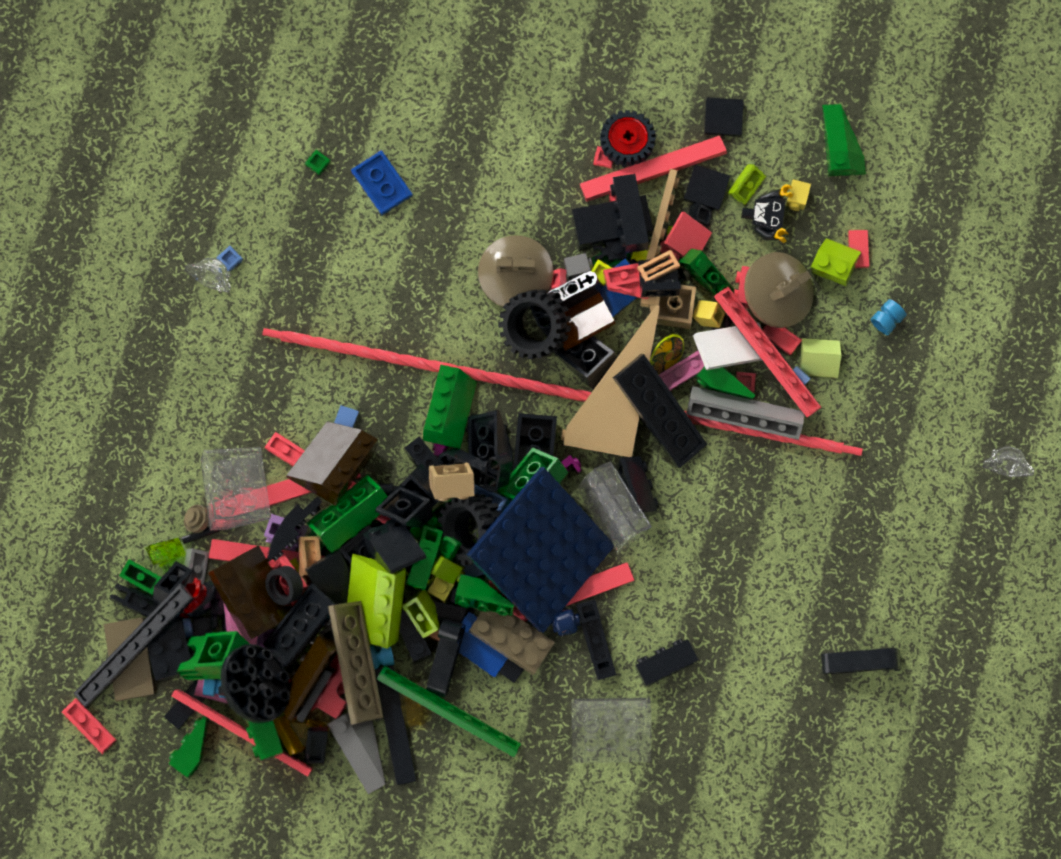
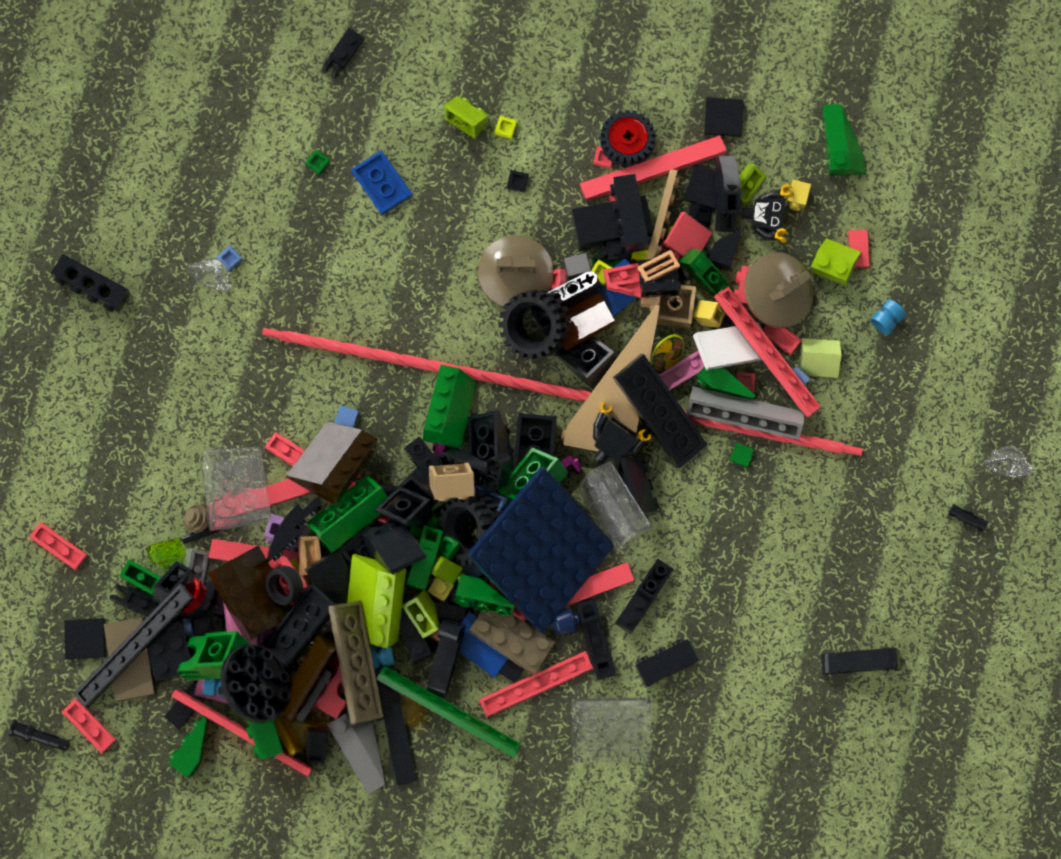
(29, 734): none -> black pin
(58, 546): none -> coral tile
(68, 266): none -> black brick
(84, 639): none -> black tile
(343, 51): none -> black hinge
(465, 116): none -> lime slope
(505, 127): none -> neon yellow tile
(517, 181): none -> black tile
(536, 684): none -> coral tile
(614, 437): none -> black torso
(644, 596): none -> black slope
(724, 250): none -> black slope
(729, 195): none -> black slope
(741, 455): none -> green tile
(968, 518): none -> black pin

